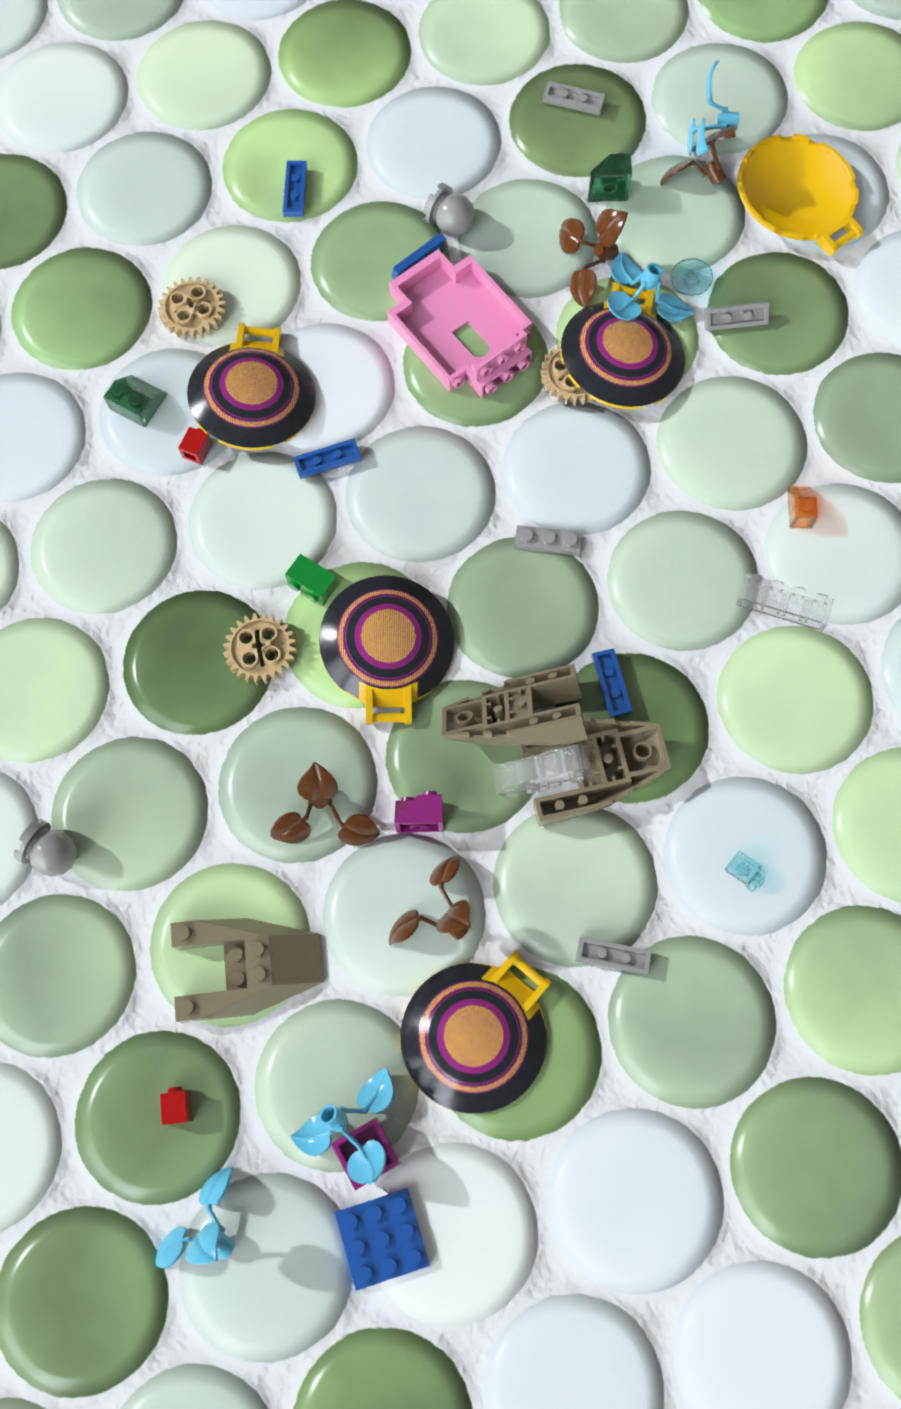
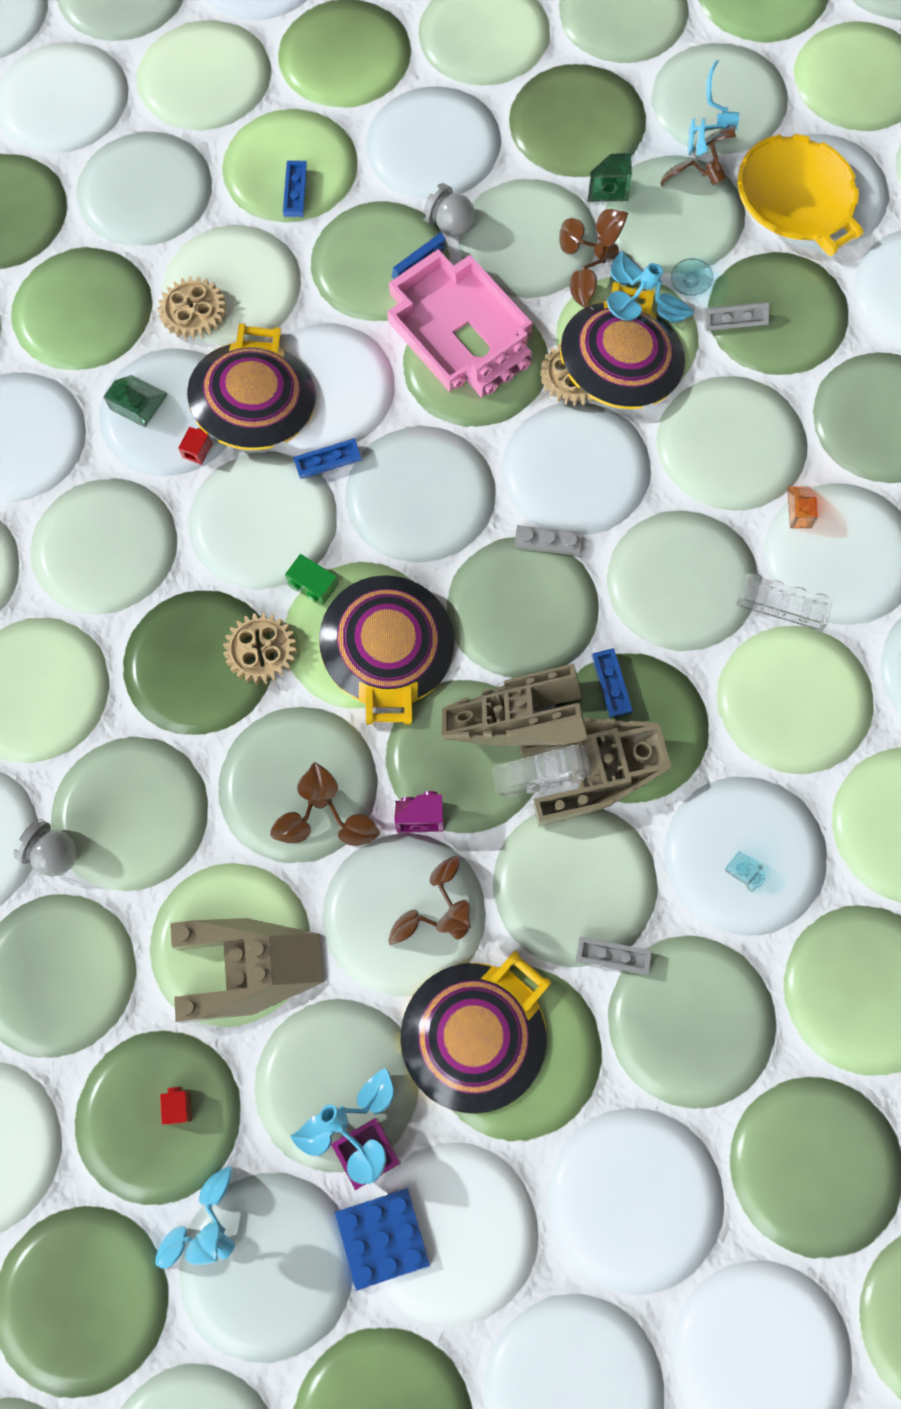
(573, 98): light grey plate -> none

